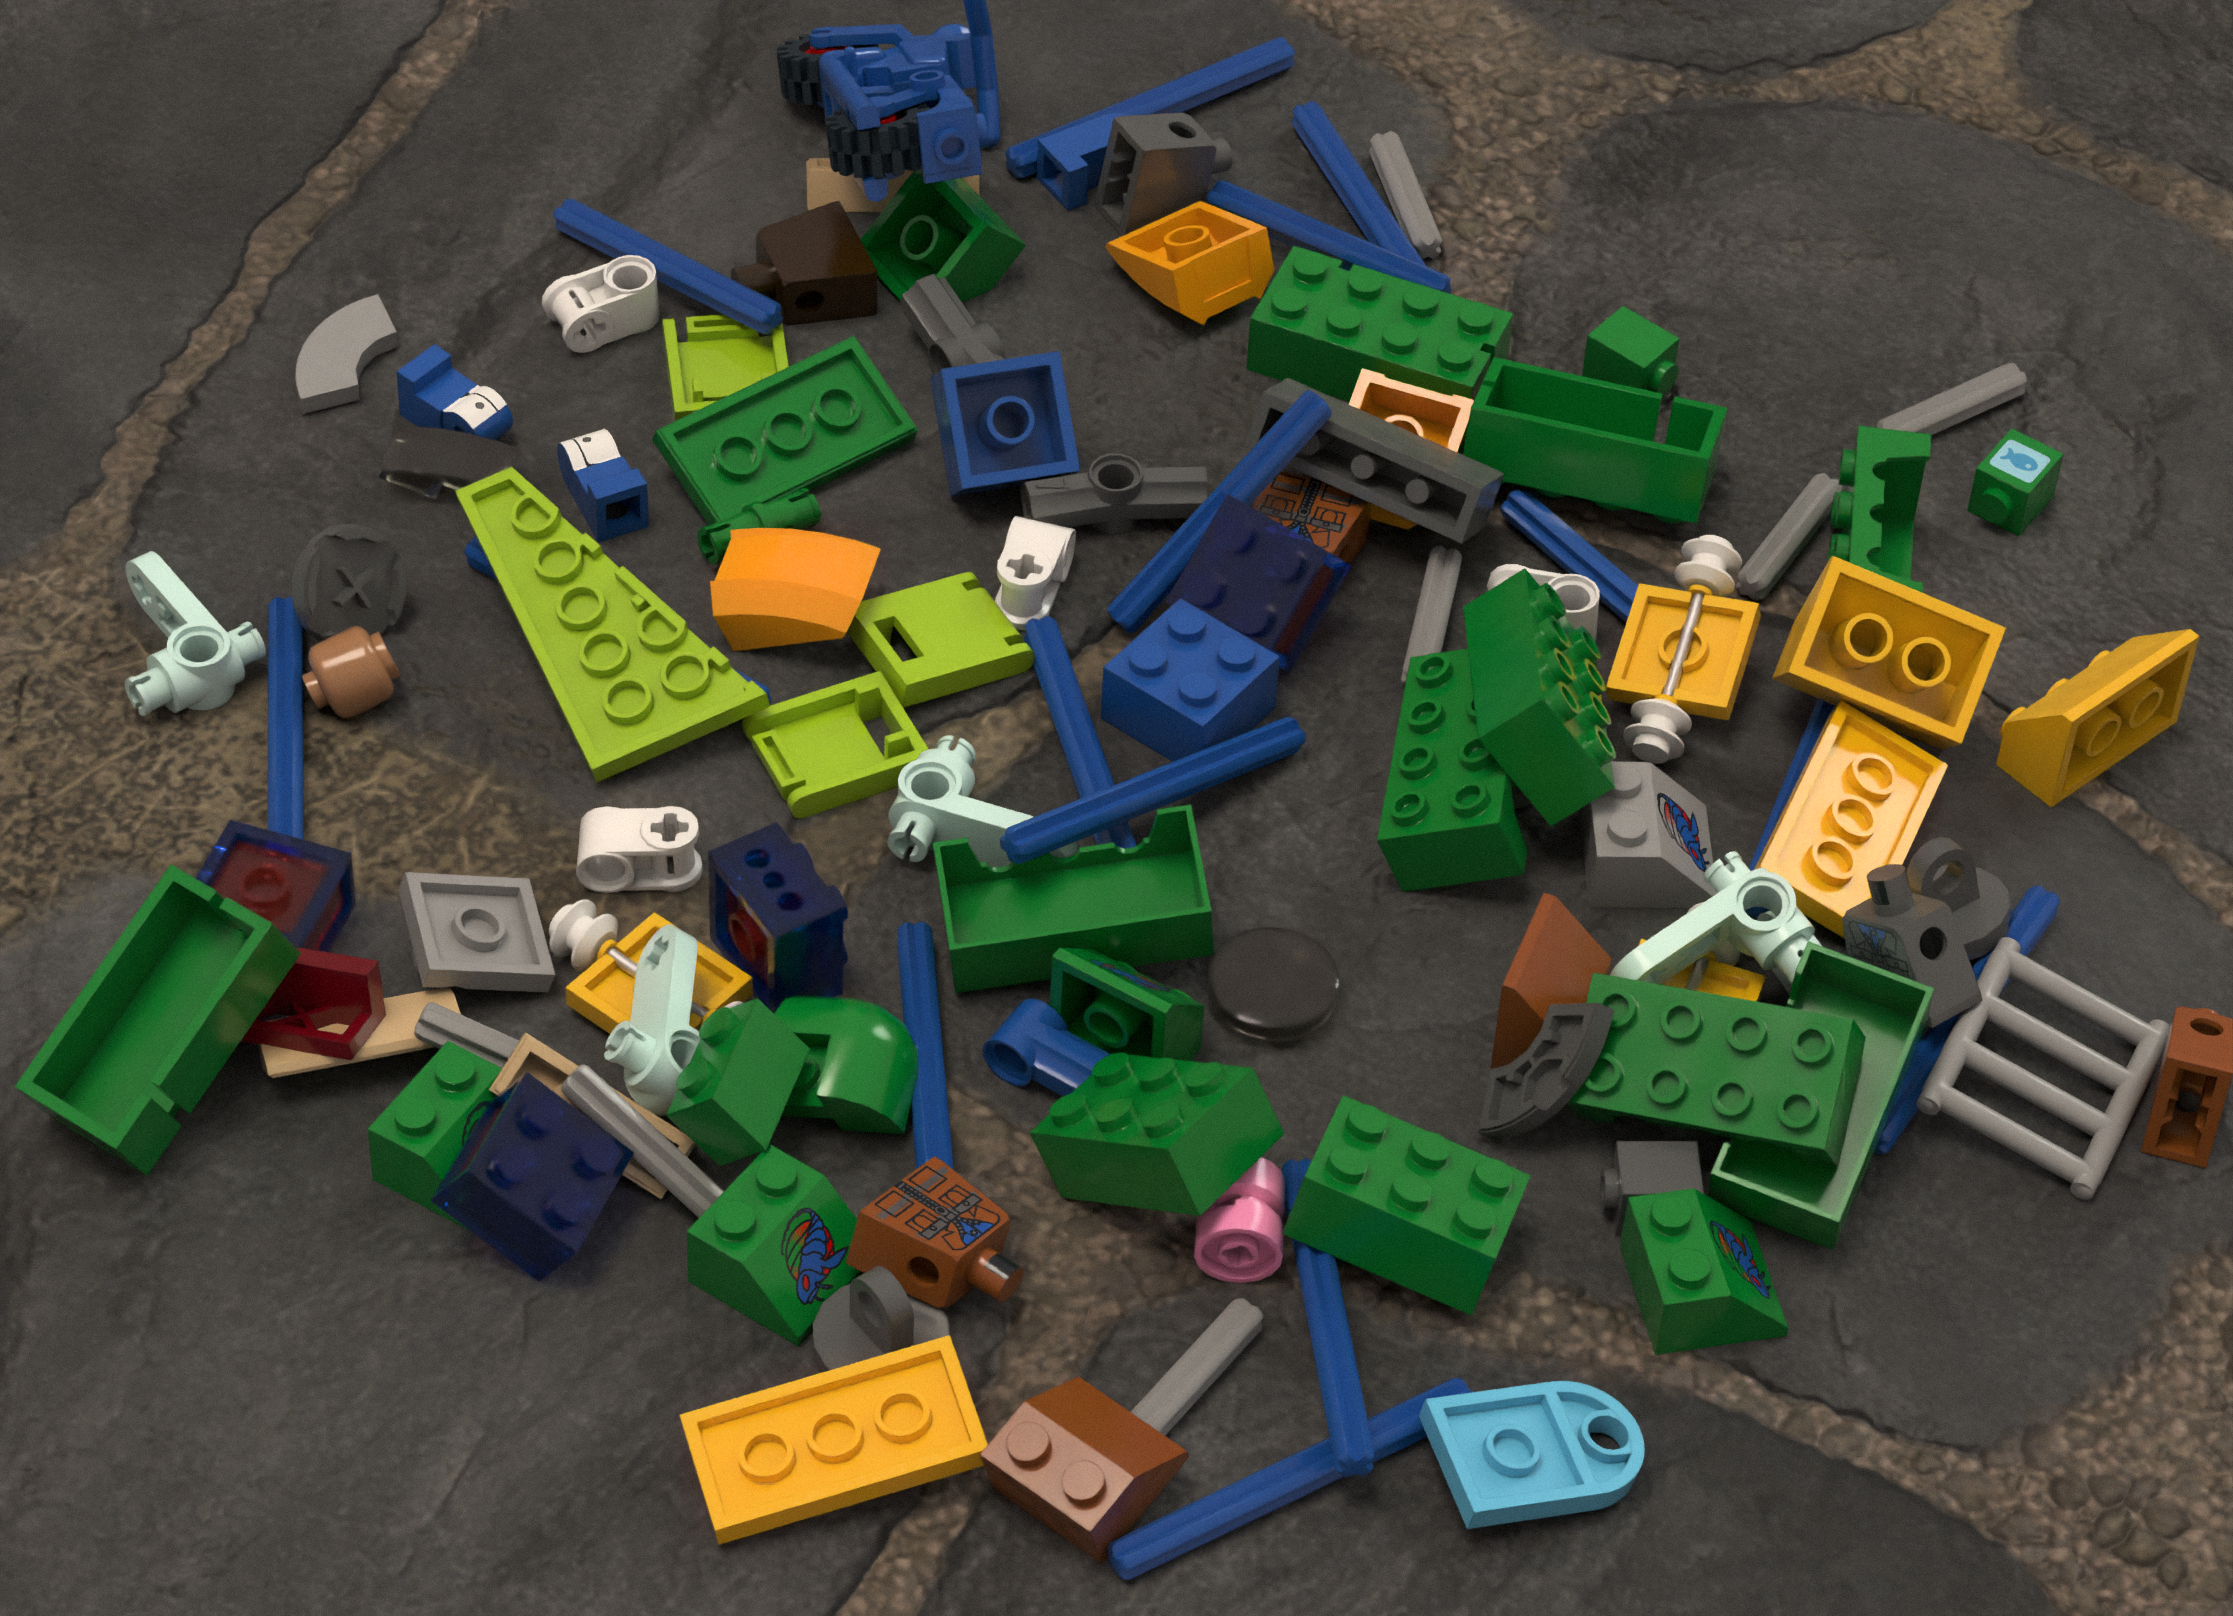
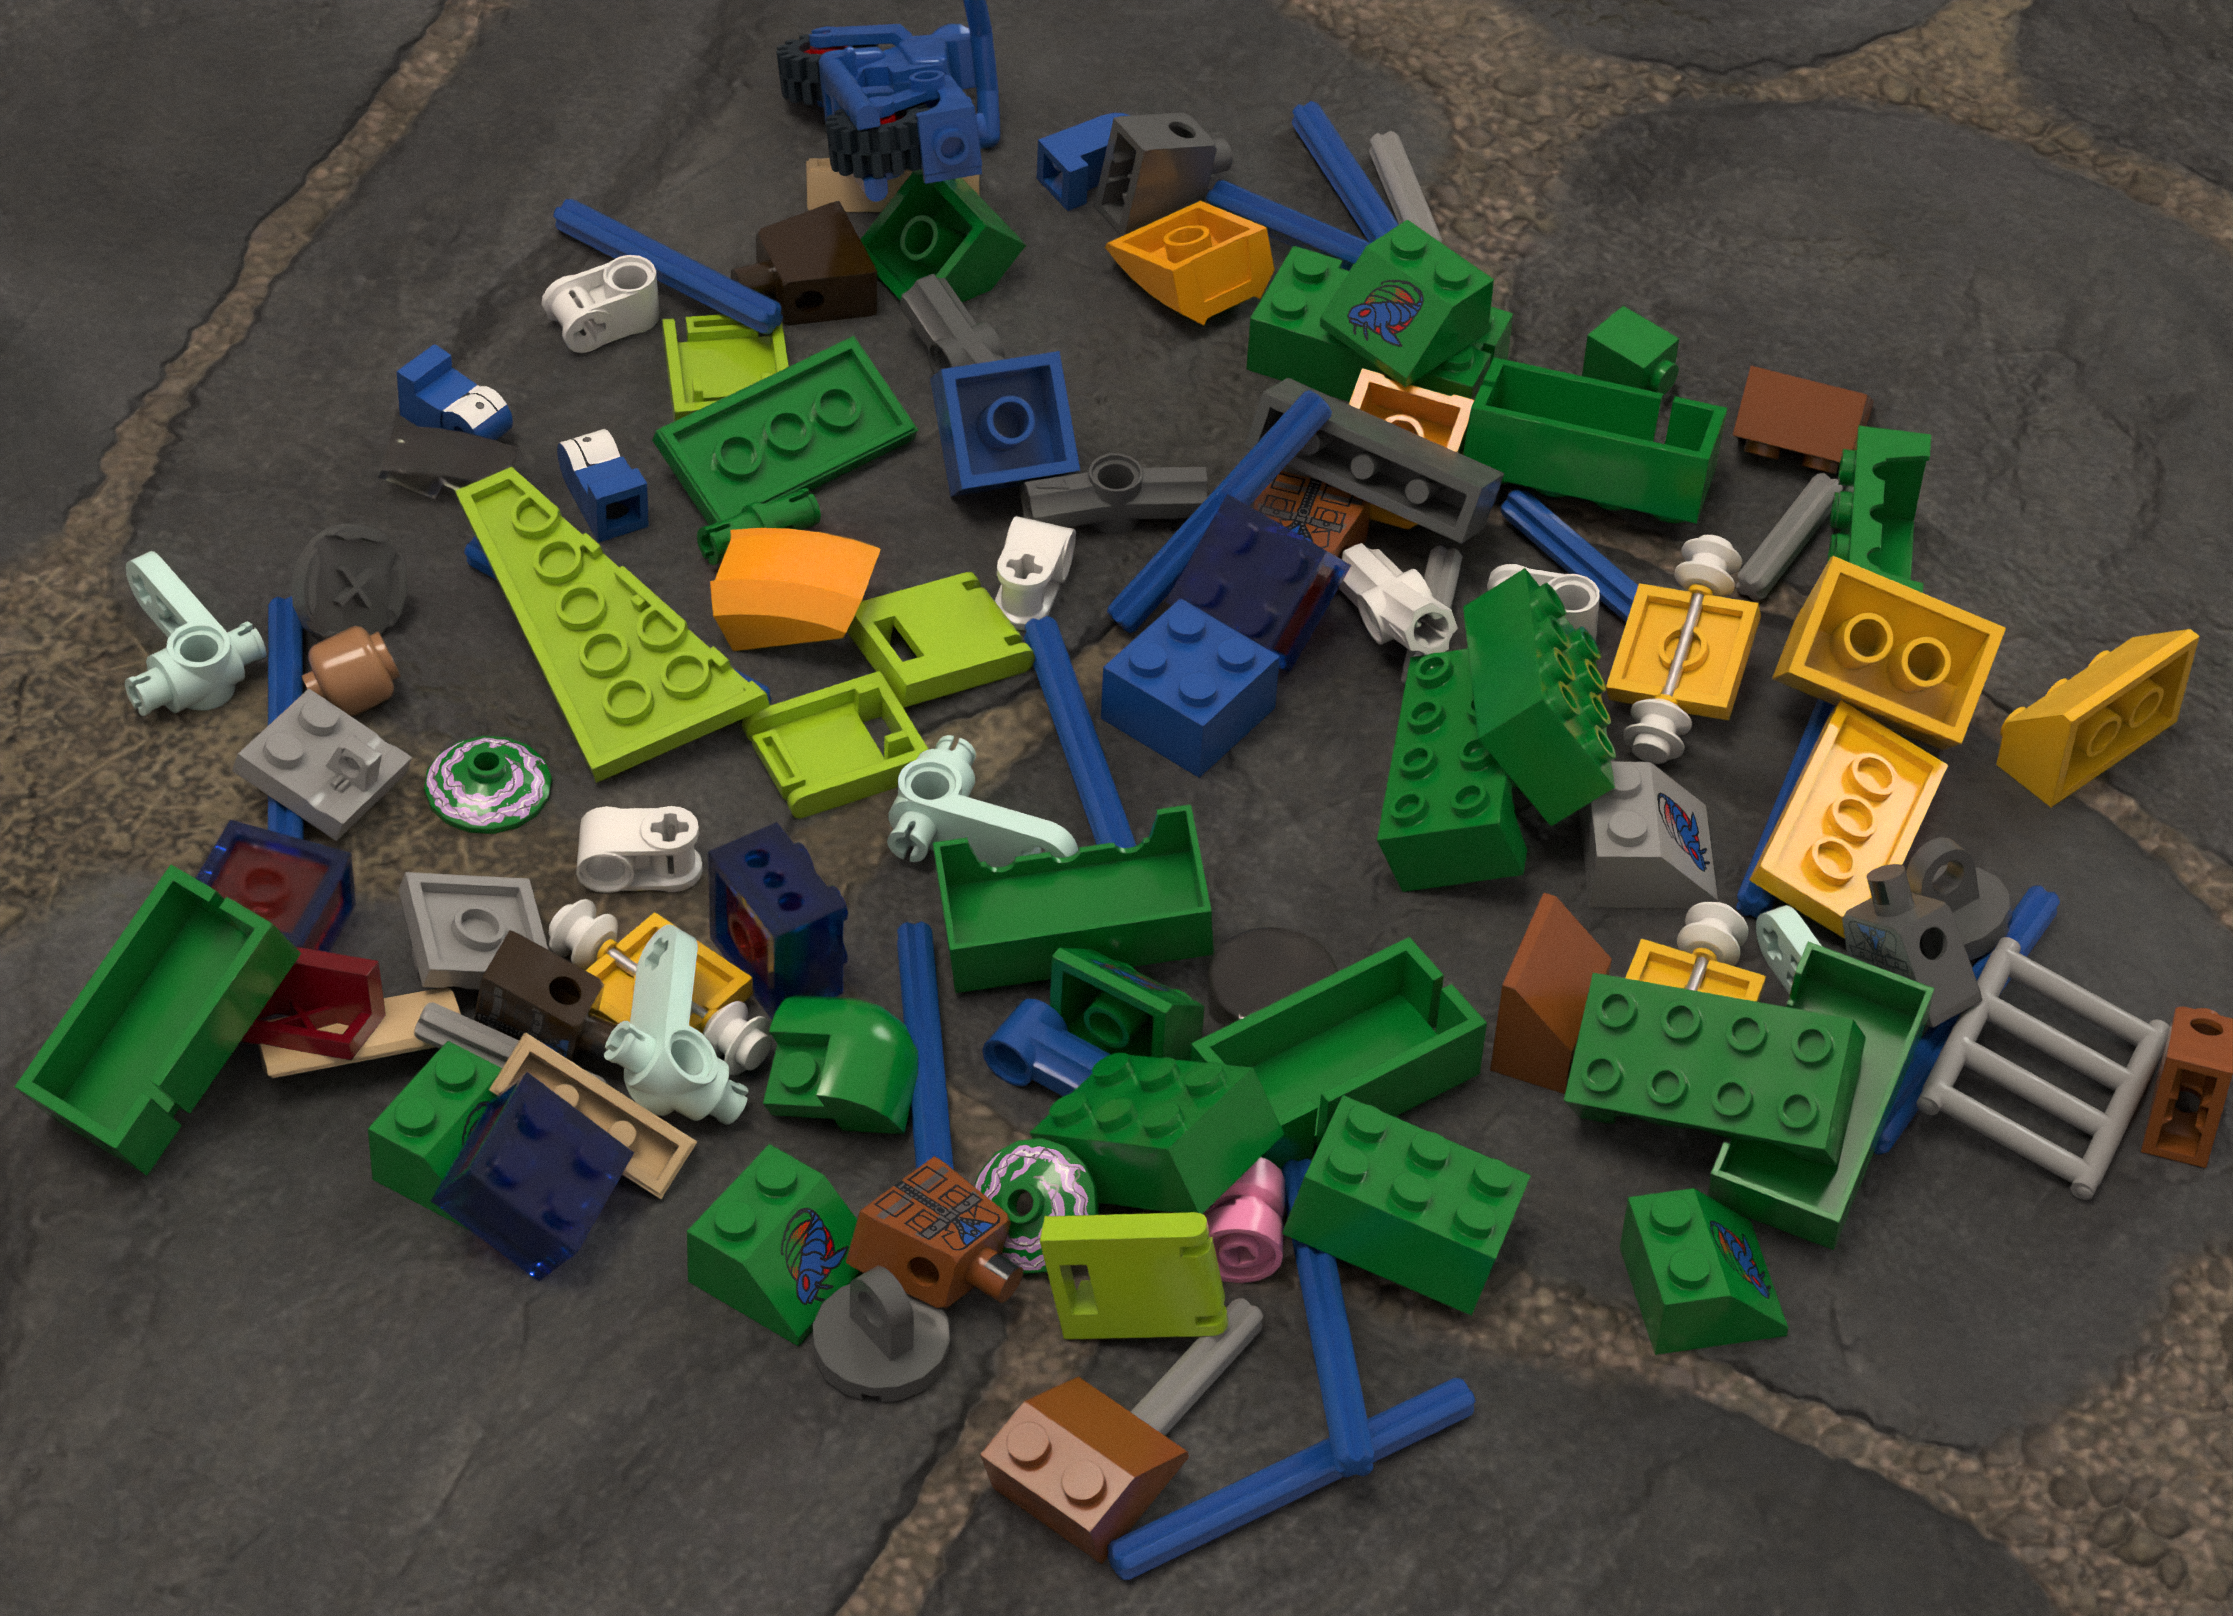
(322, 764): none -> light grey hinge
(339, 351): light grey tile -> none
(487, 784): none -> dish
(545, 997): none -> dark brown torso
(649, 1146): light grey axle -> none
(737, 1081): green brick -> none
(834, 1439): yellow plate -> none
(1056, 1182): none -> dish
(1144, 1272): none -> lime container
(1152, 790): blue axle -> none
(1176, 95): blue axle -> none
(1354, 1037): none -> green piece
(1396, 602): none -> white piece
(1409, 304): none -> green slope
(1531, 1451): medium azure plate -> none
(1547, 1073): dark grey tile -> none
(1648, 1169): dark grey brick -> none
(1723, 919): light aqua piece -> none
(1799, 418): none -> dark orange slope
(1959, 402): light grey axle -> none
(2015, 482): green brick -> none

